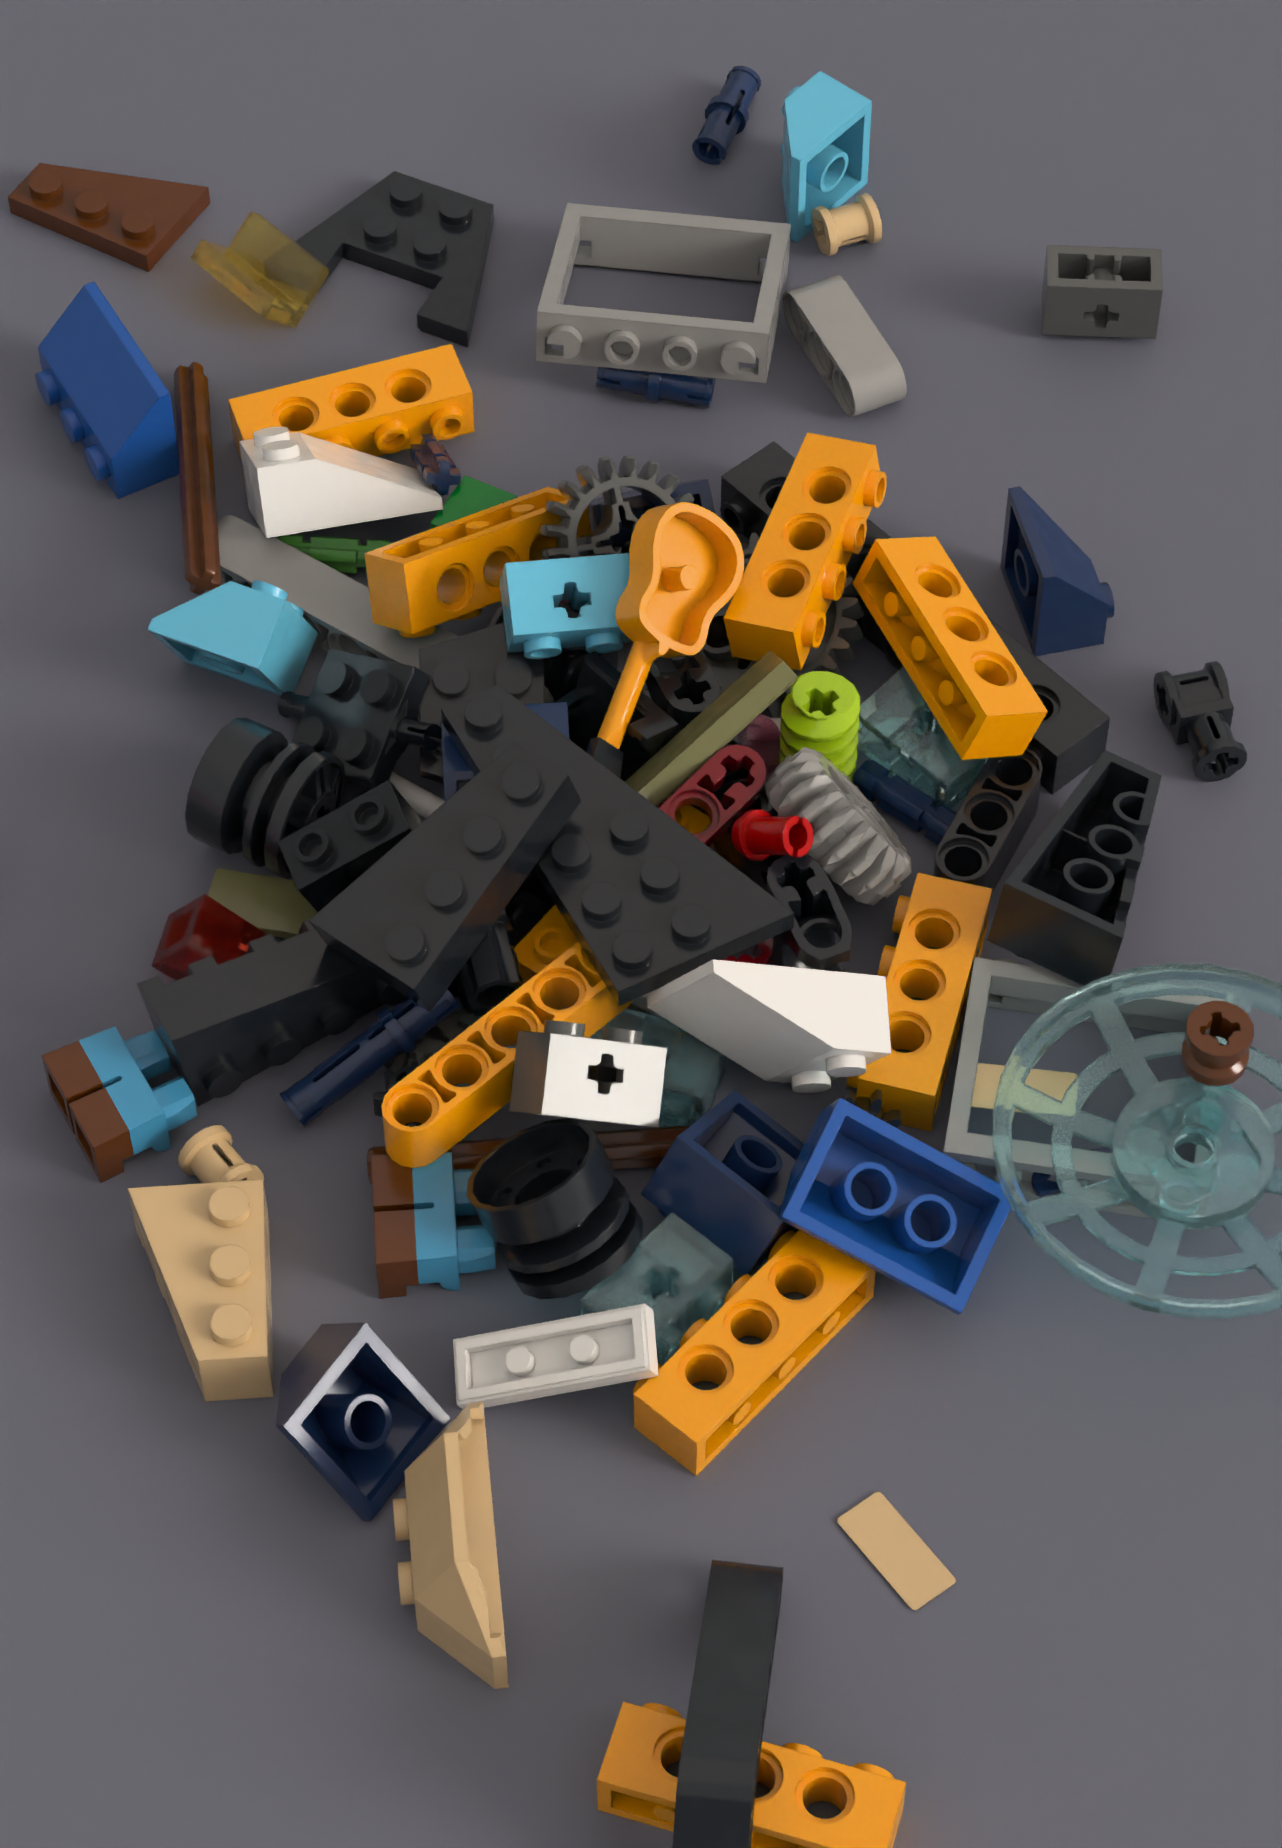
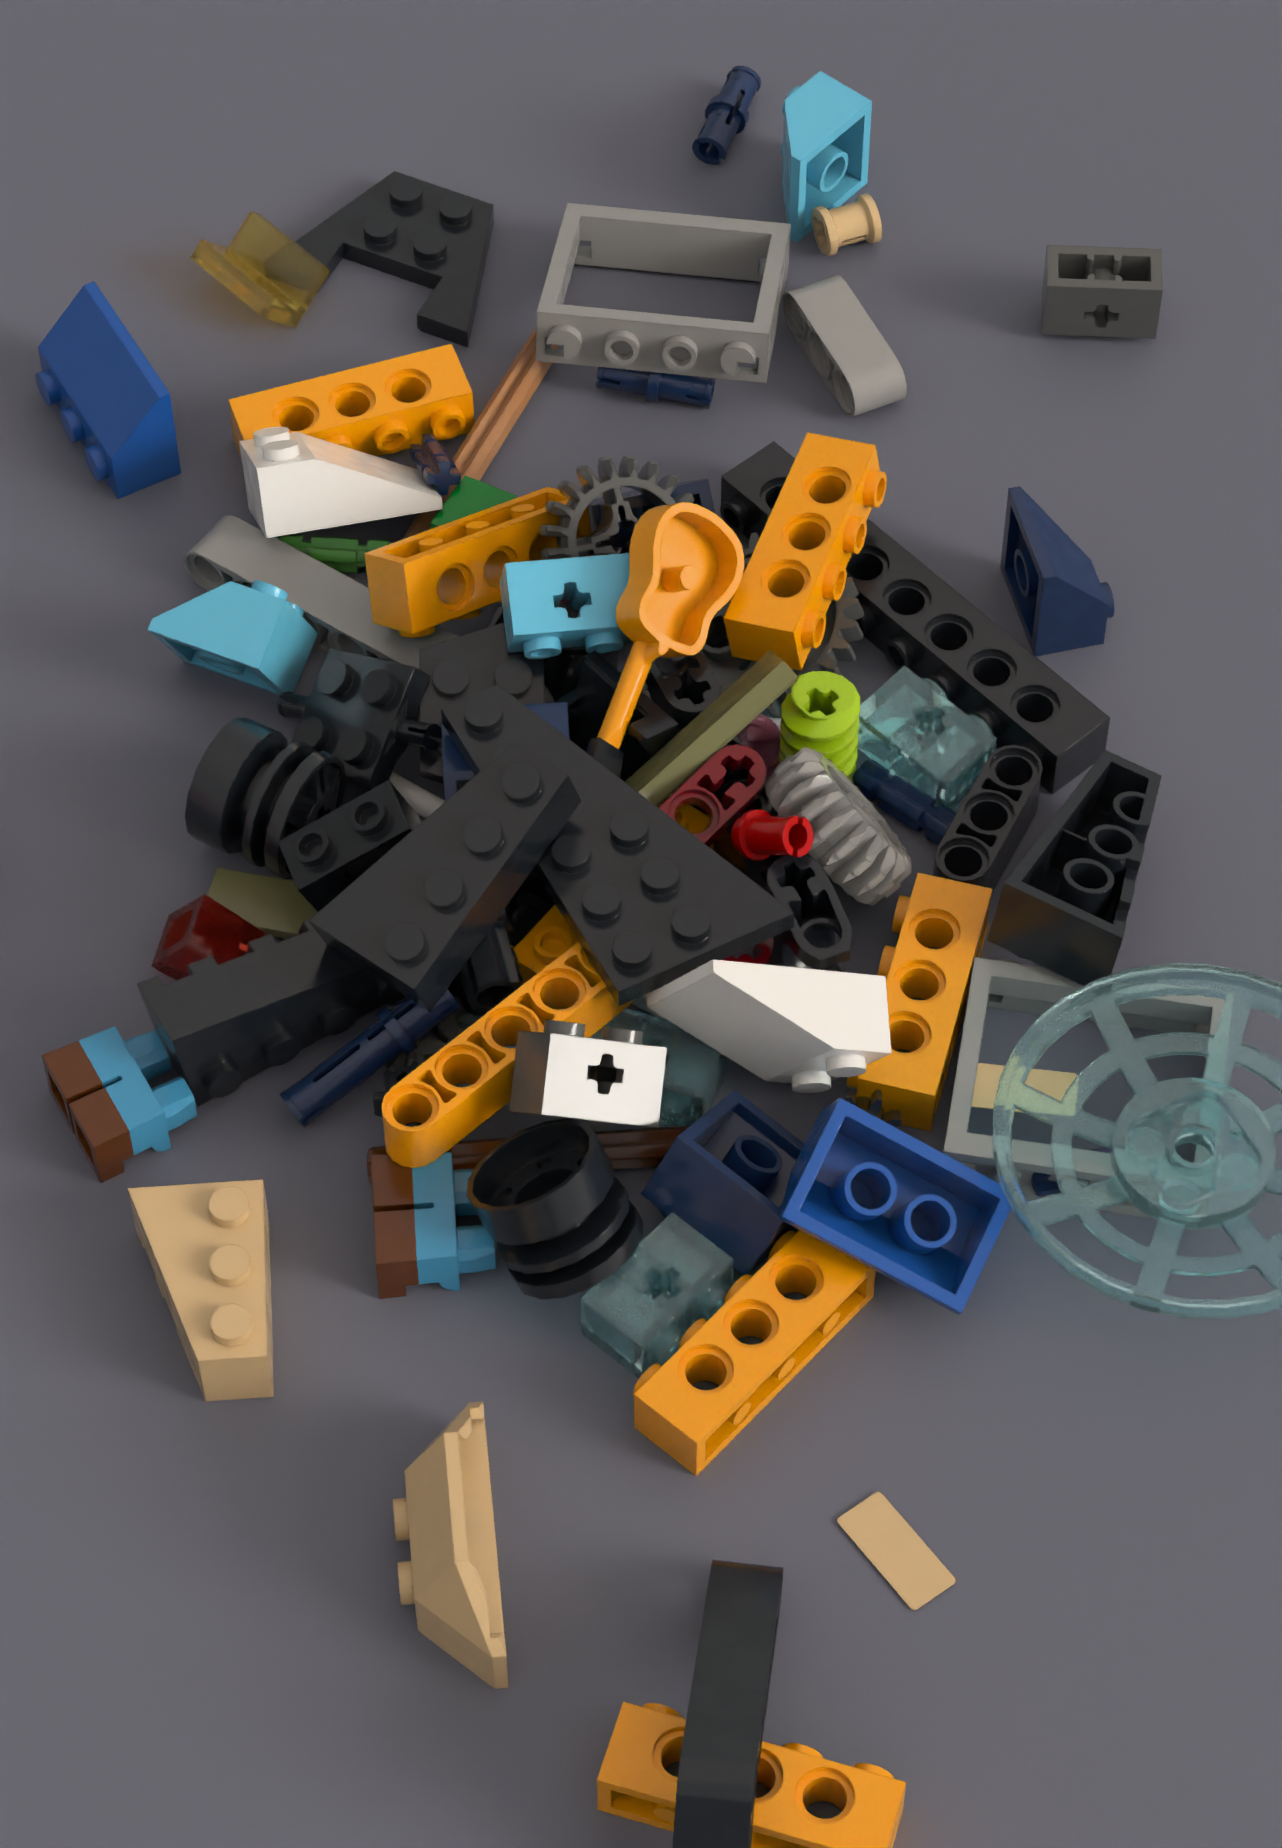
(110, 211): reddish brown wing -> none
(196, 479): reddish brown axle -> none
(214, 1159): tan bush -> none
(356, 1414): dark blue slope -> none
(494, 422): none -> medium nougat axle
(556, 1357): white tile -> none
(949, 648): light orange brick -> none
(1201, 714): black connector -> none
(1201, 1052): reddish brown wheel -> none

